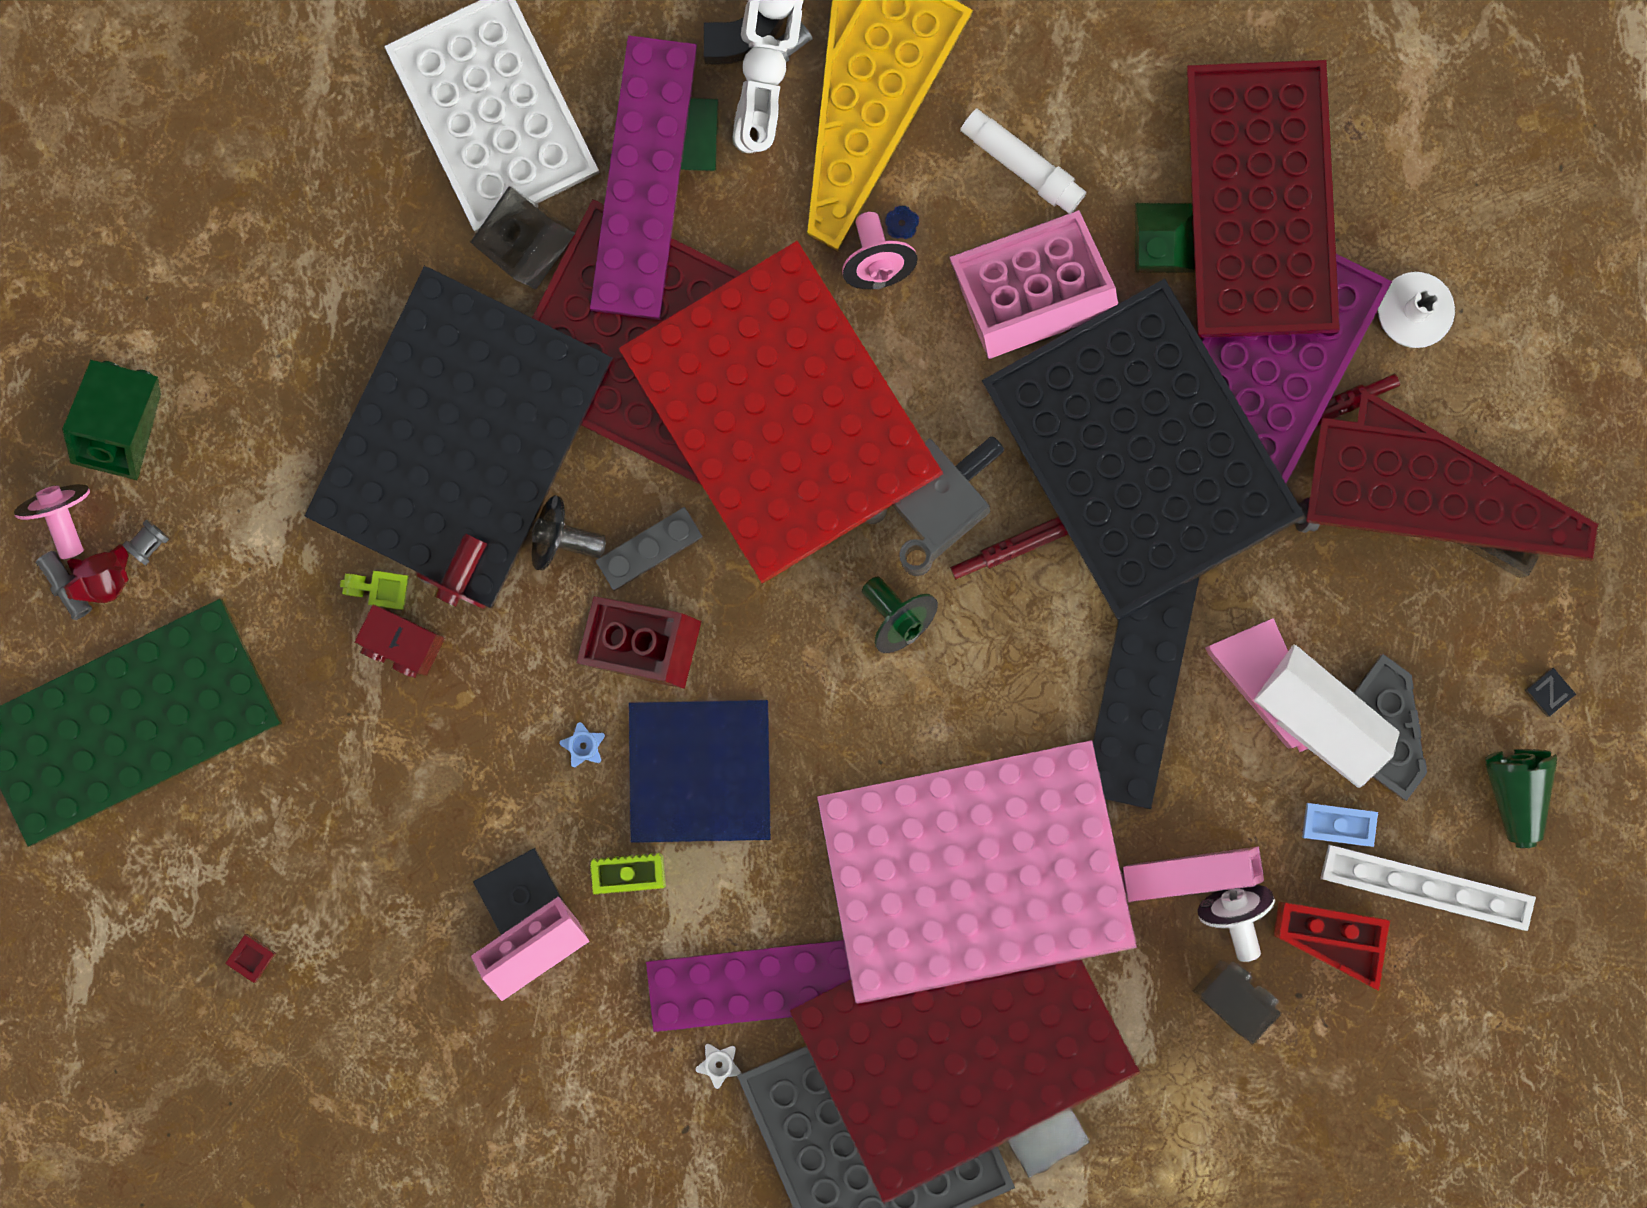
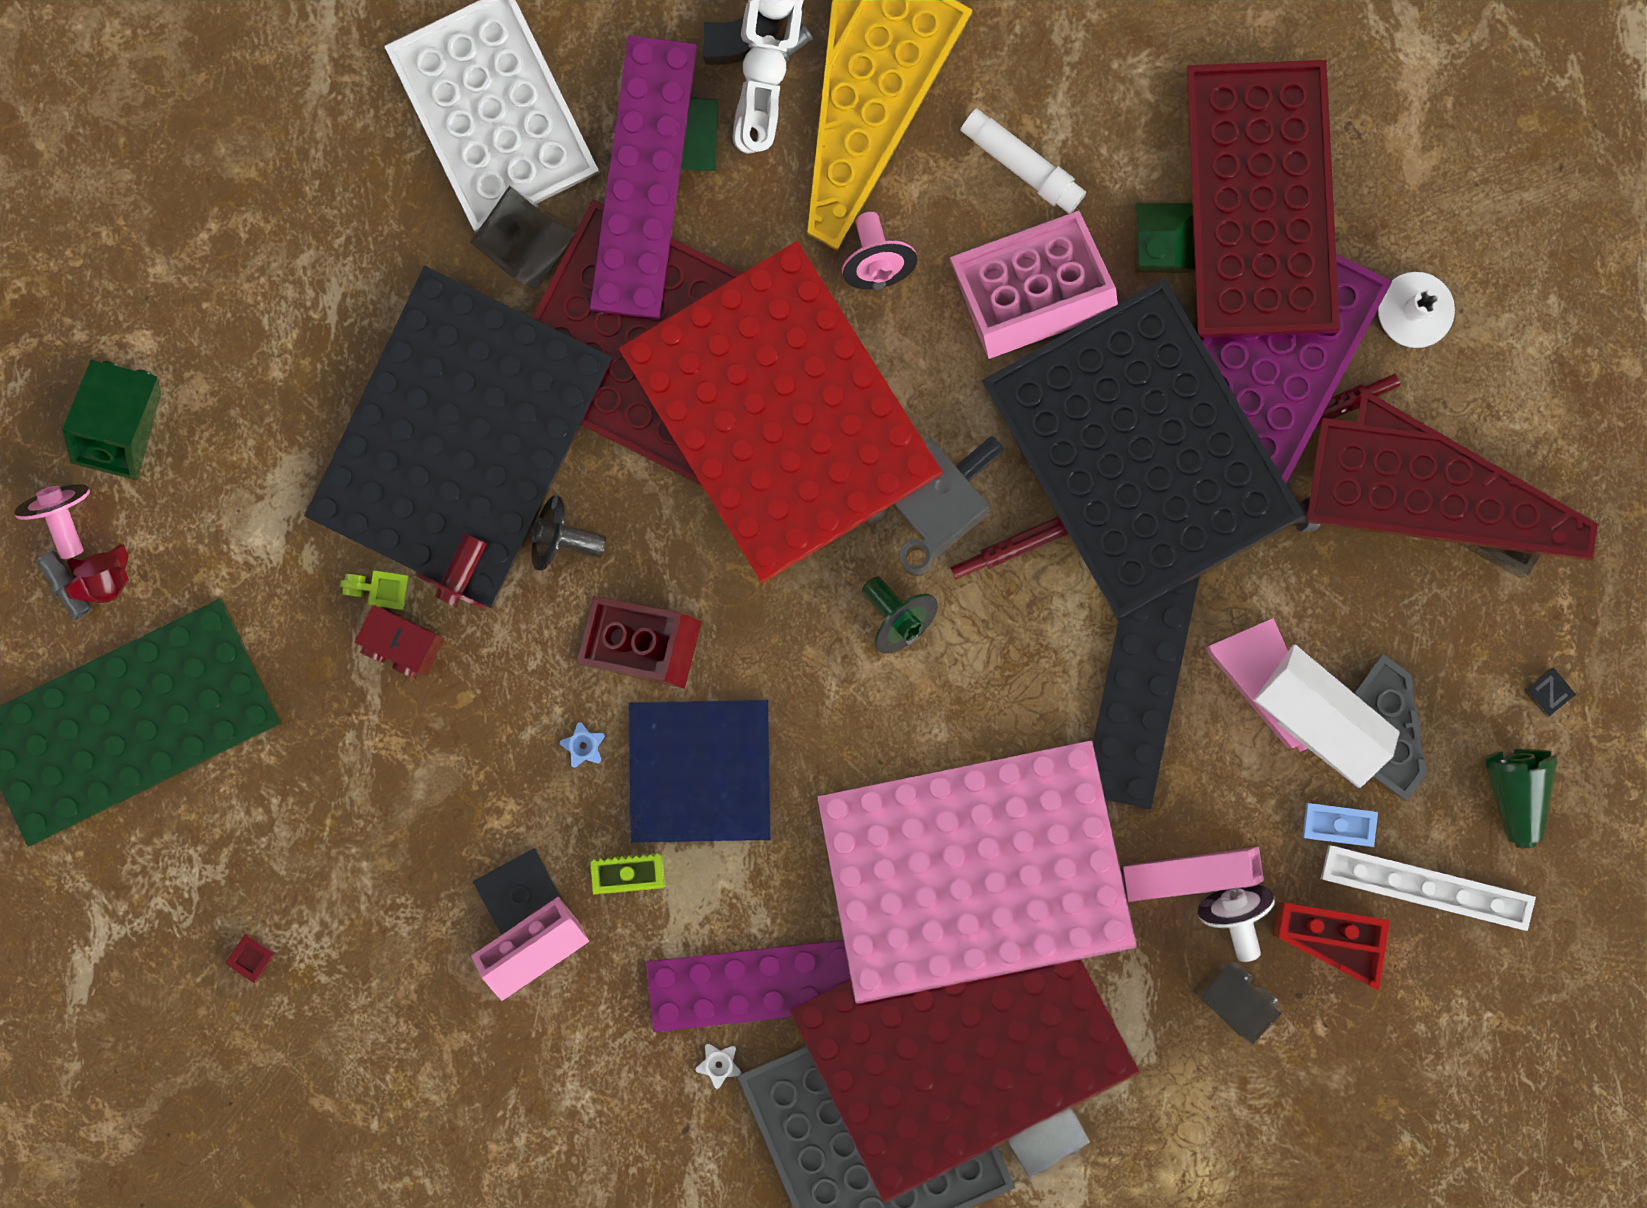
(145, 542): dark grey bush -> none
(649, 549): dark grey plate -> none
(901, 213): clear blue plate -> none

